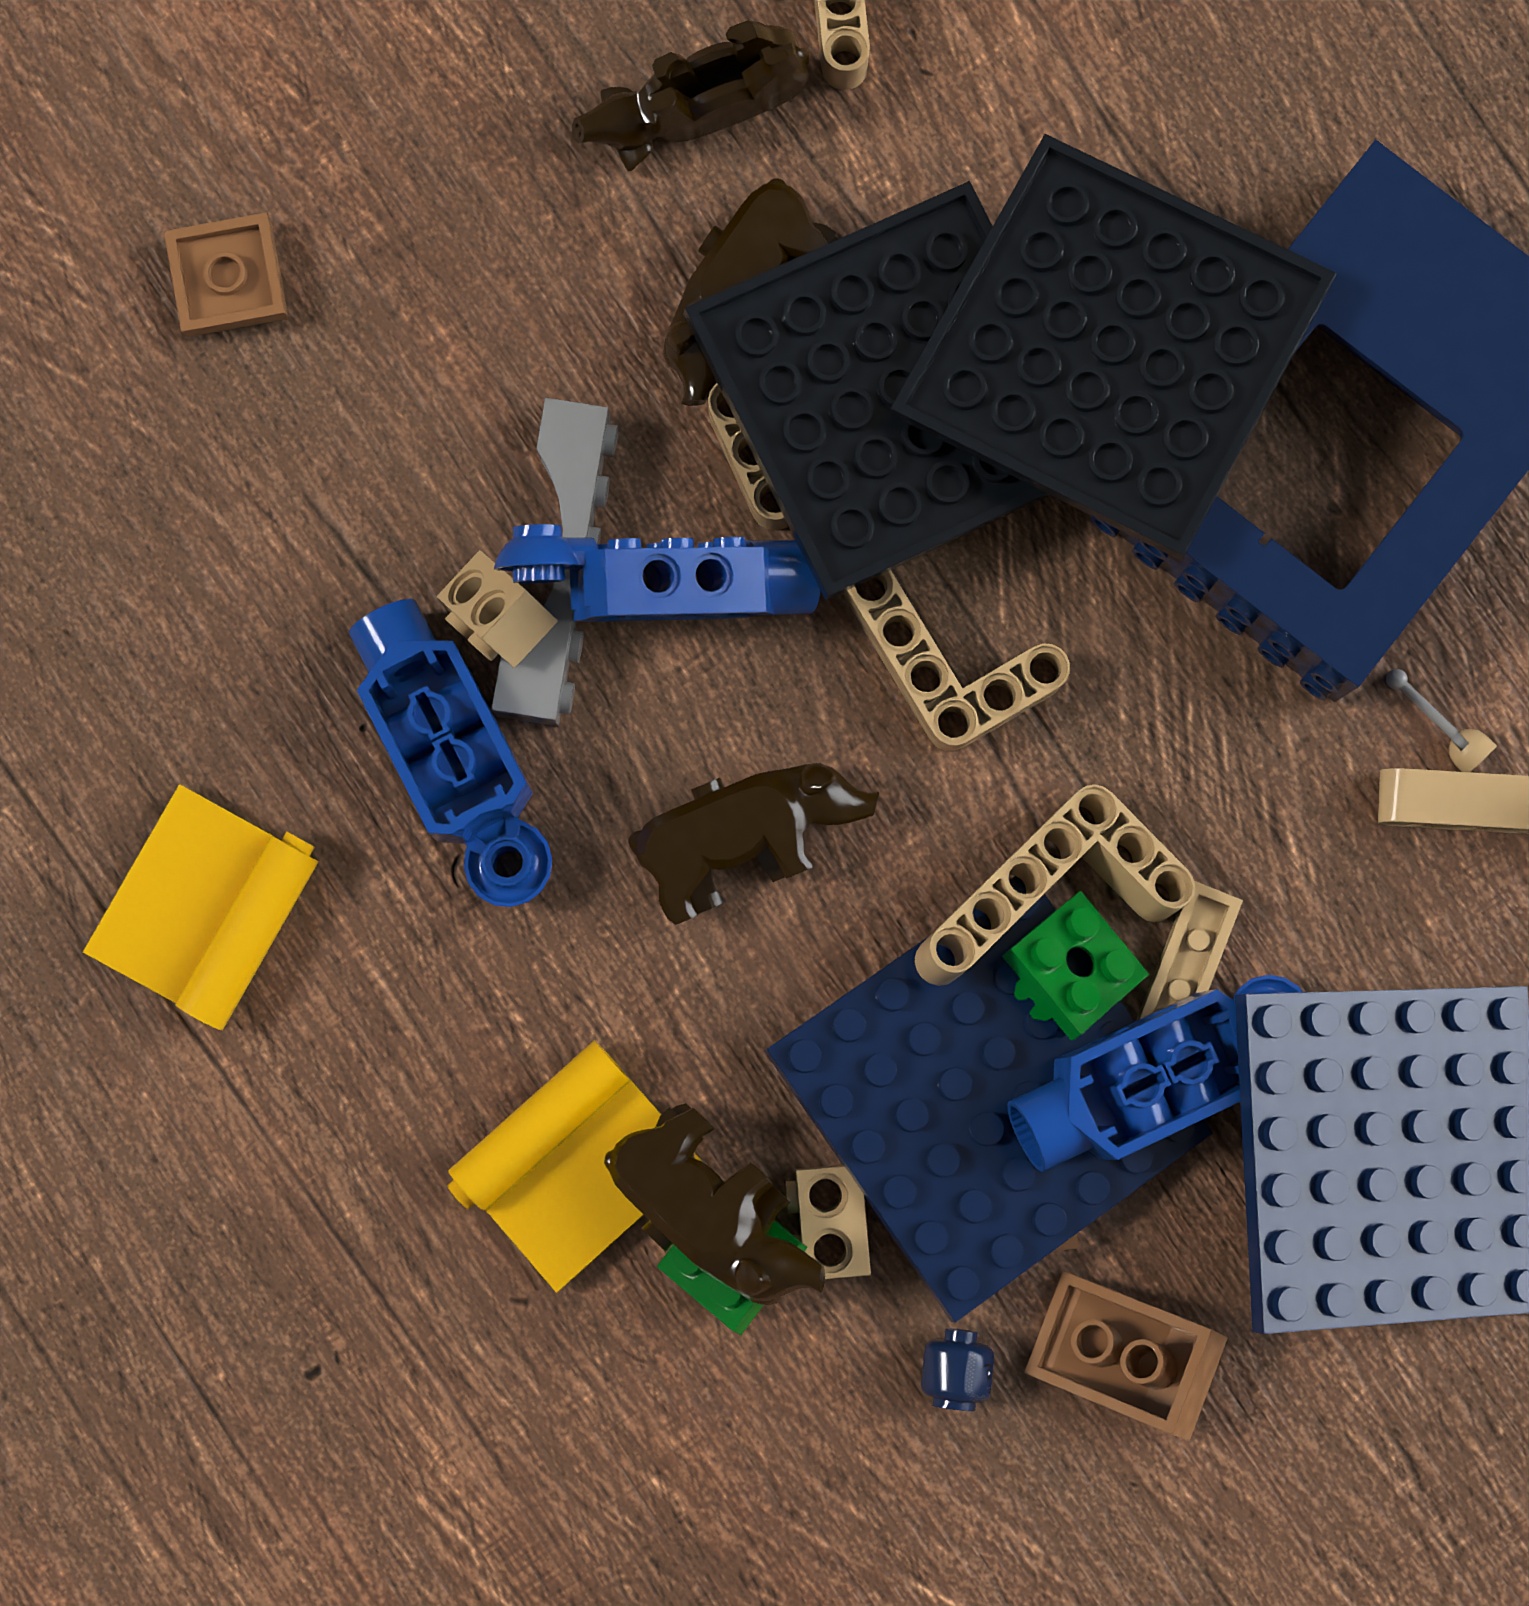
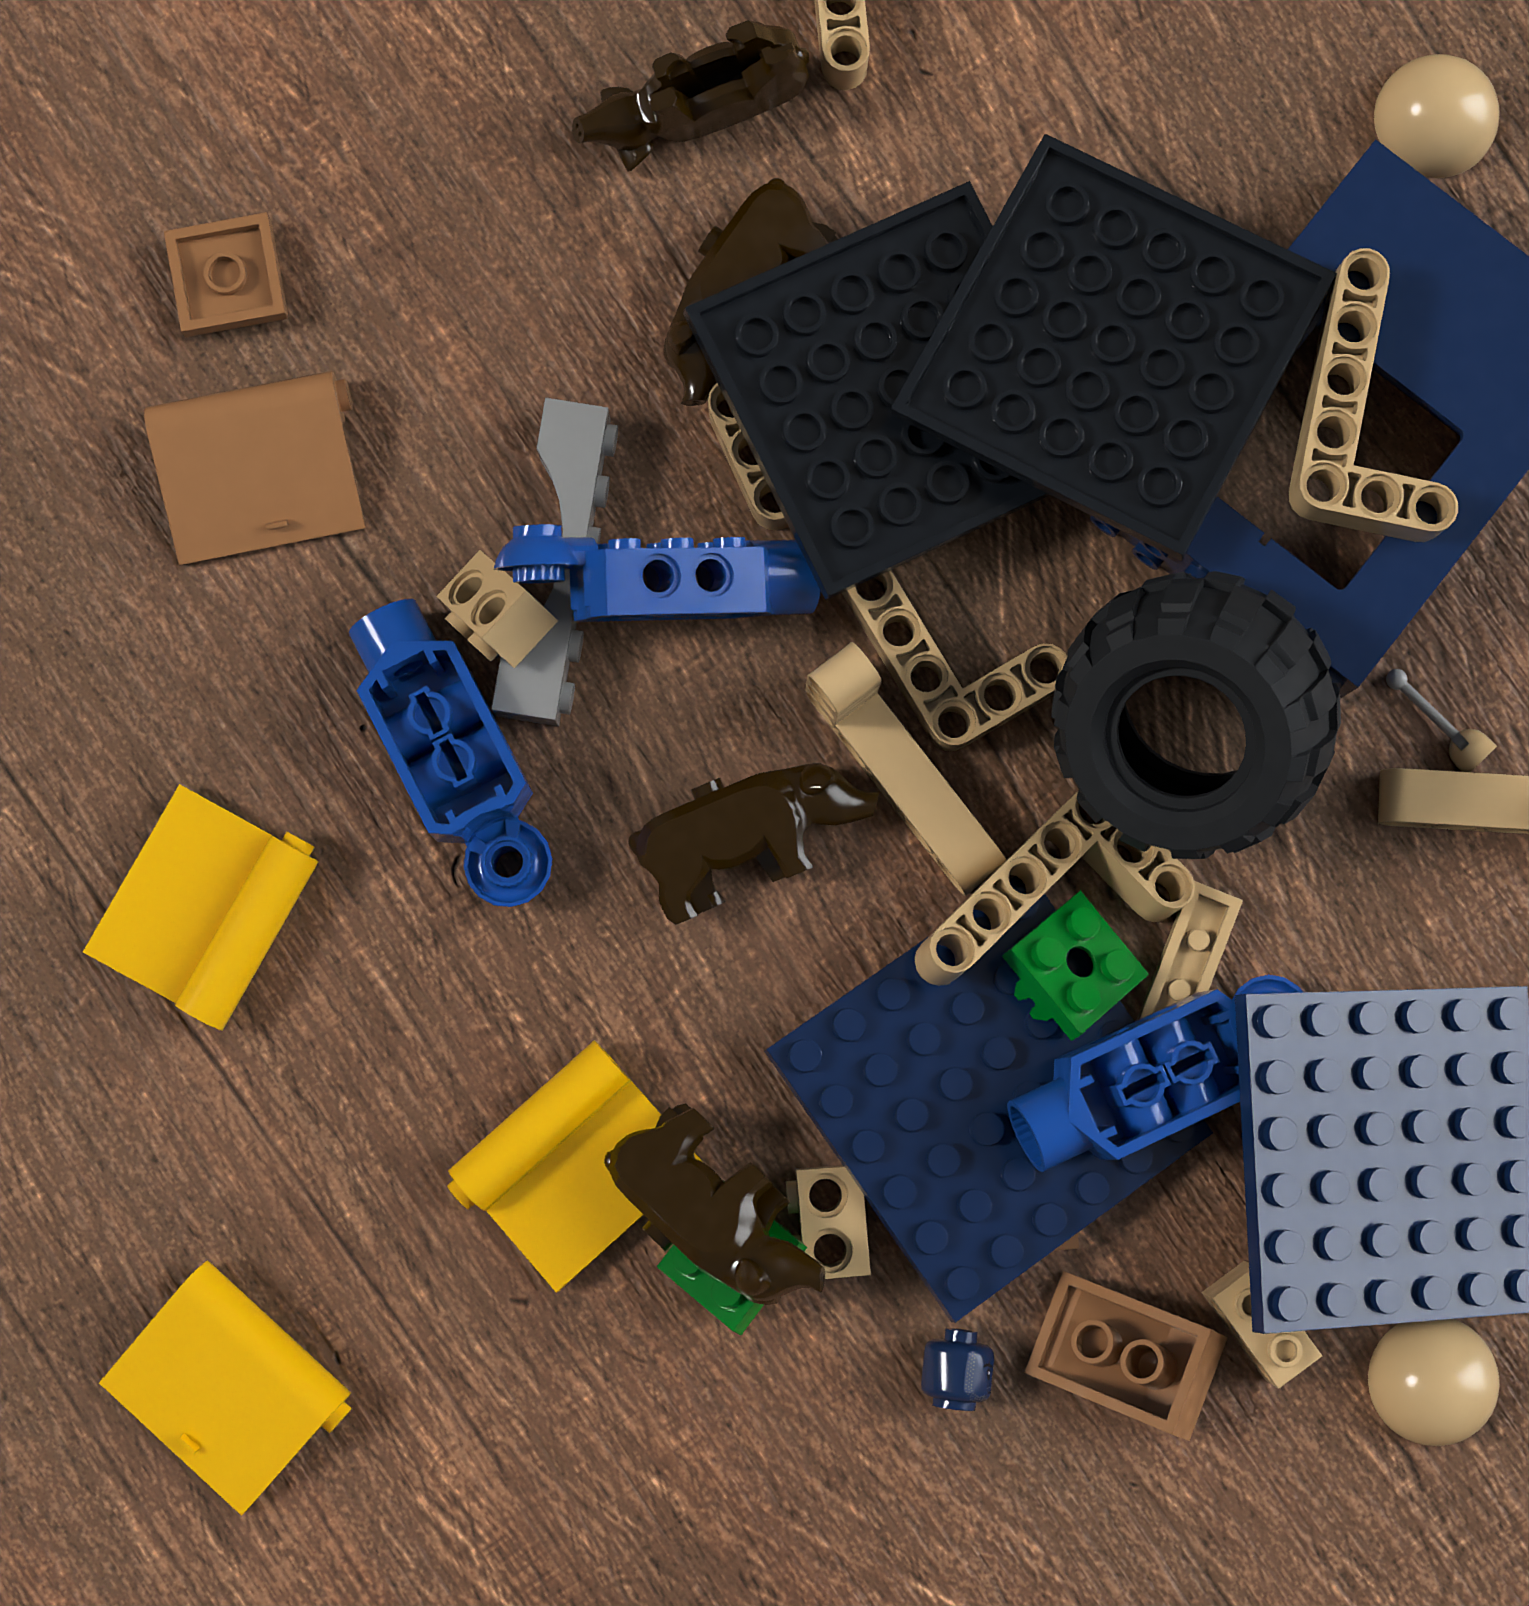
(225, 1387): none -> yellow door
(255, 466): none -> medium nougat door
(849, 701): none -> tan beam
(1245, 649): none -> black tyre
(1275, 1355): none -> tan brick
(1345, 415): none -> tan beam
(1433, 1381): none -> tan piece
(1438, 114): none -> tan piece

